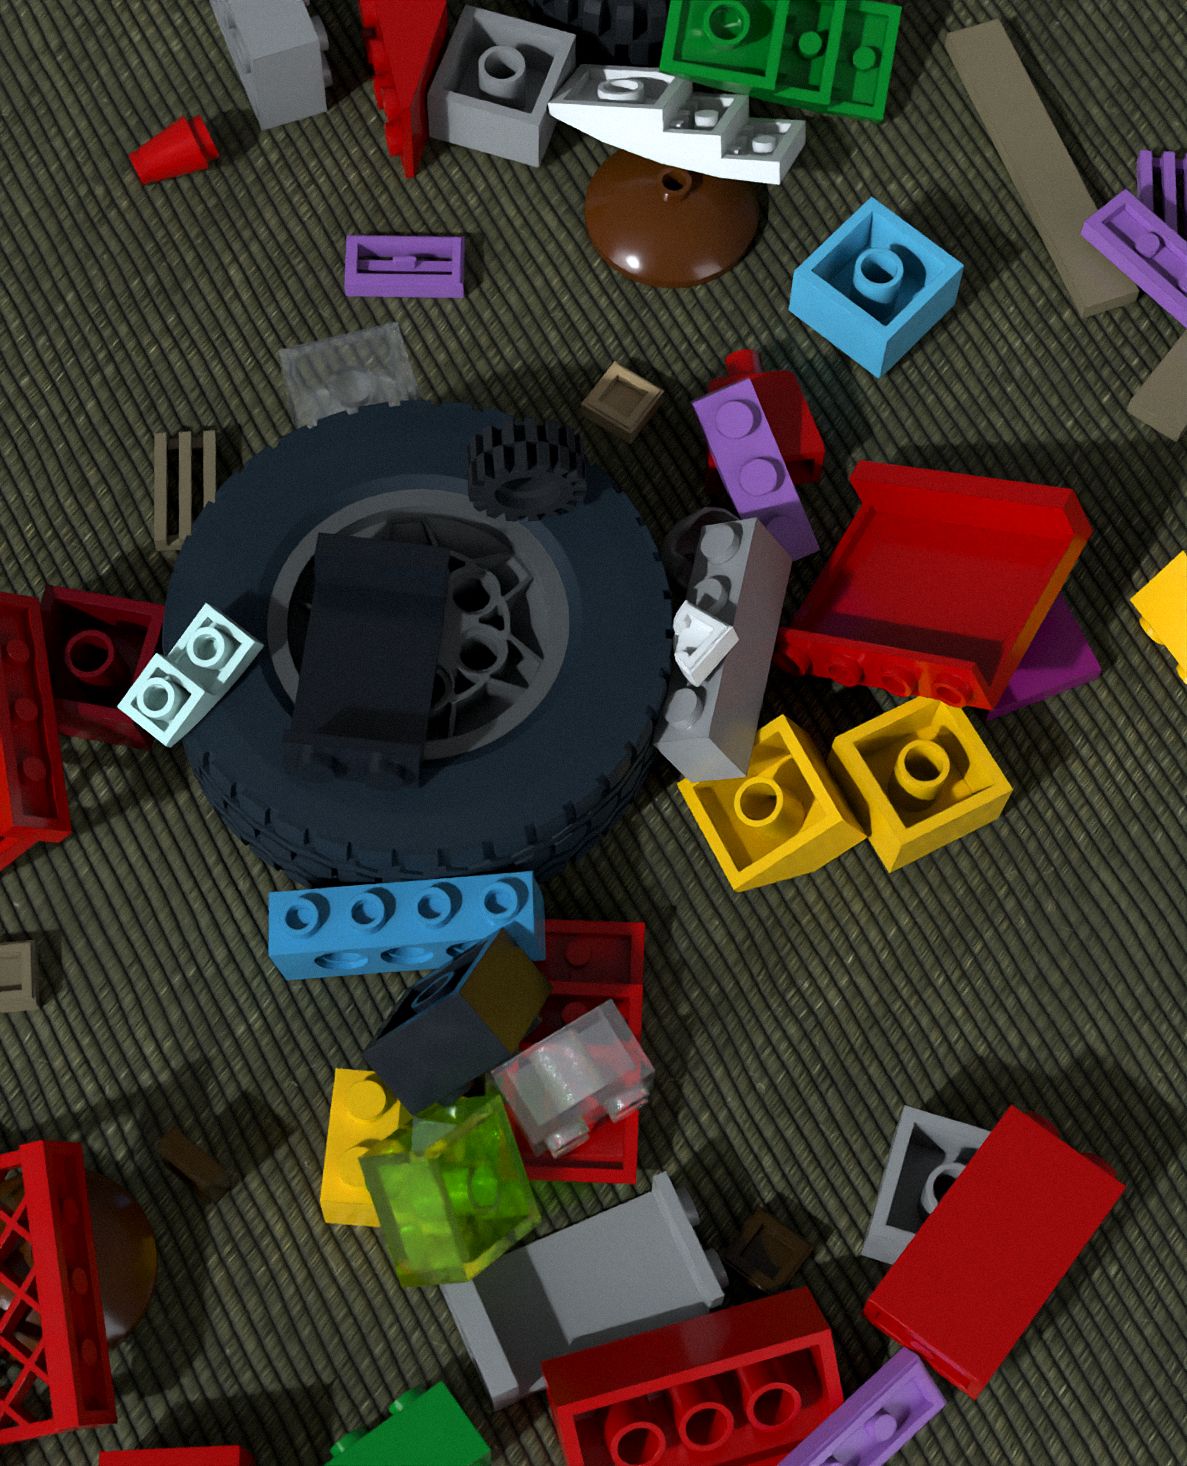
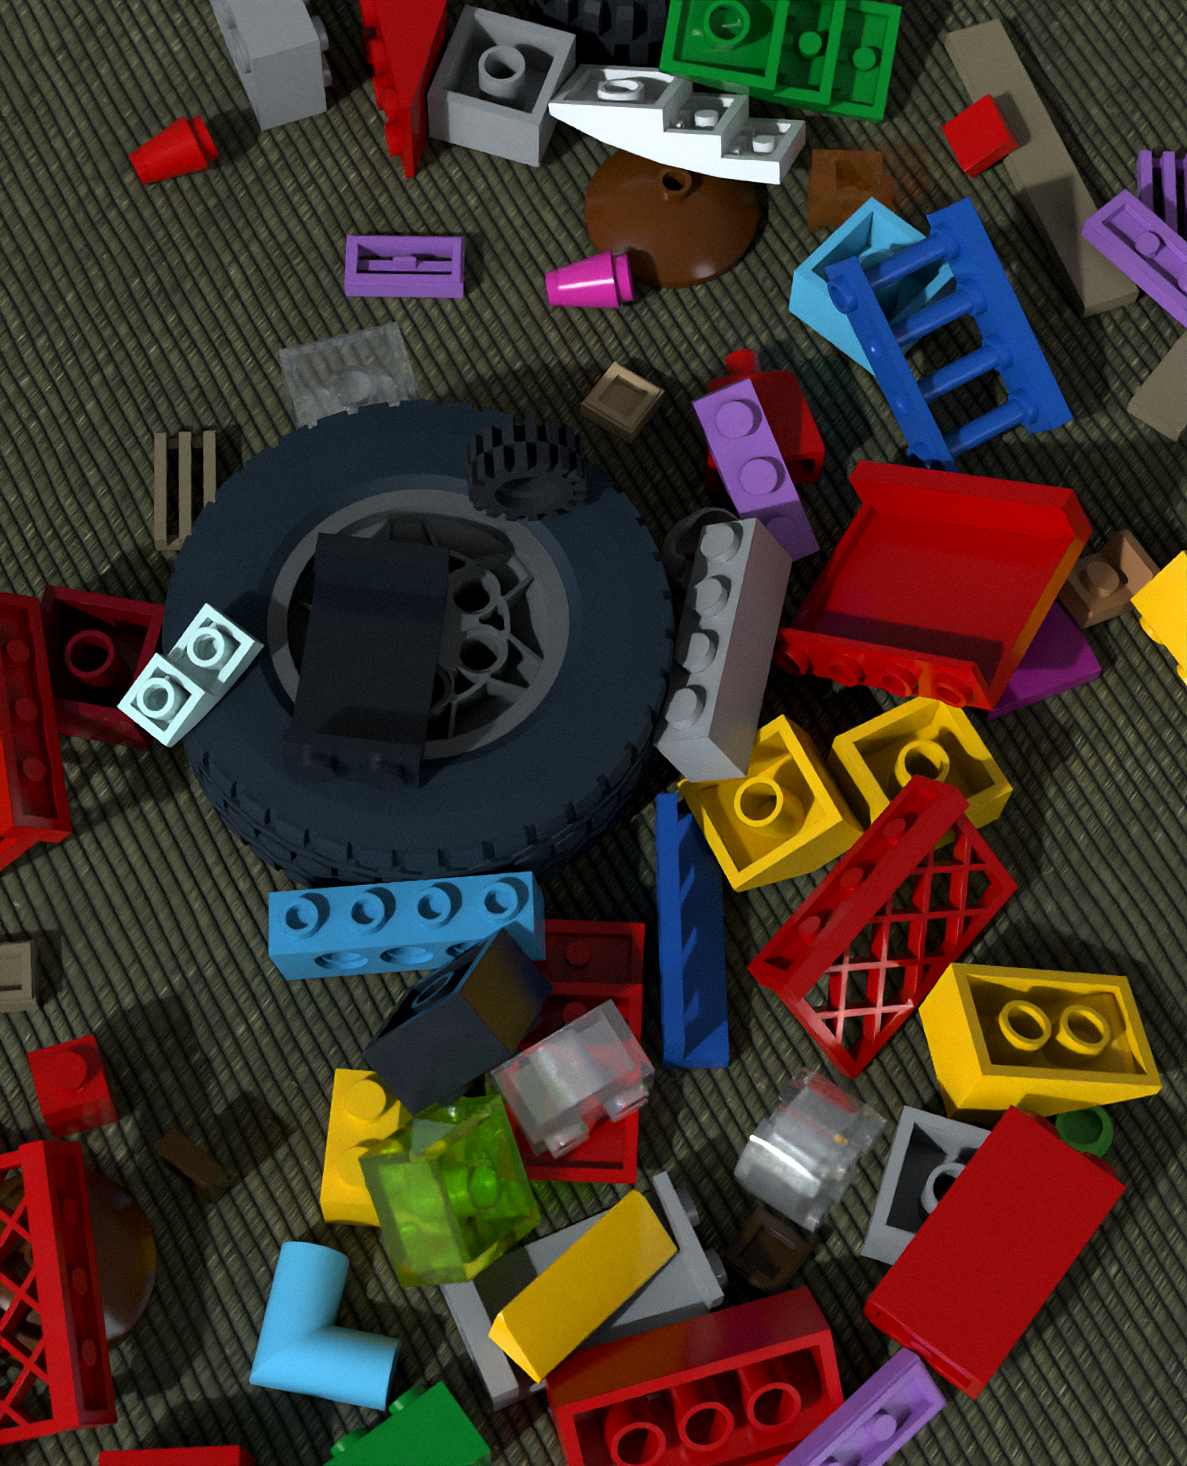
(73, 1086): none -> red brick
(303, 1347): none -> medium azure brick
(583, 1287): none -> yellow slope
(592, 282): none -> dark pink cone
(689, 943): none -> blue fence
(700, 641): white tile -> none
(809, 1149): none -> clear brick
(842, 183): none -> clear orange brick
(861, 893): none -> red fence
(980, 136): none -> red tile
(981, 293): none -> blue fence
(1034, 1041): none -> yellow slope
(1085, 1129): none -> bright green plate
(1107, 580): none -> medium nougat bracket

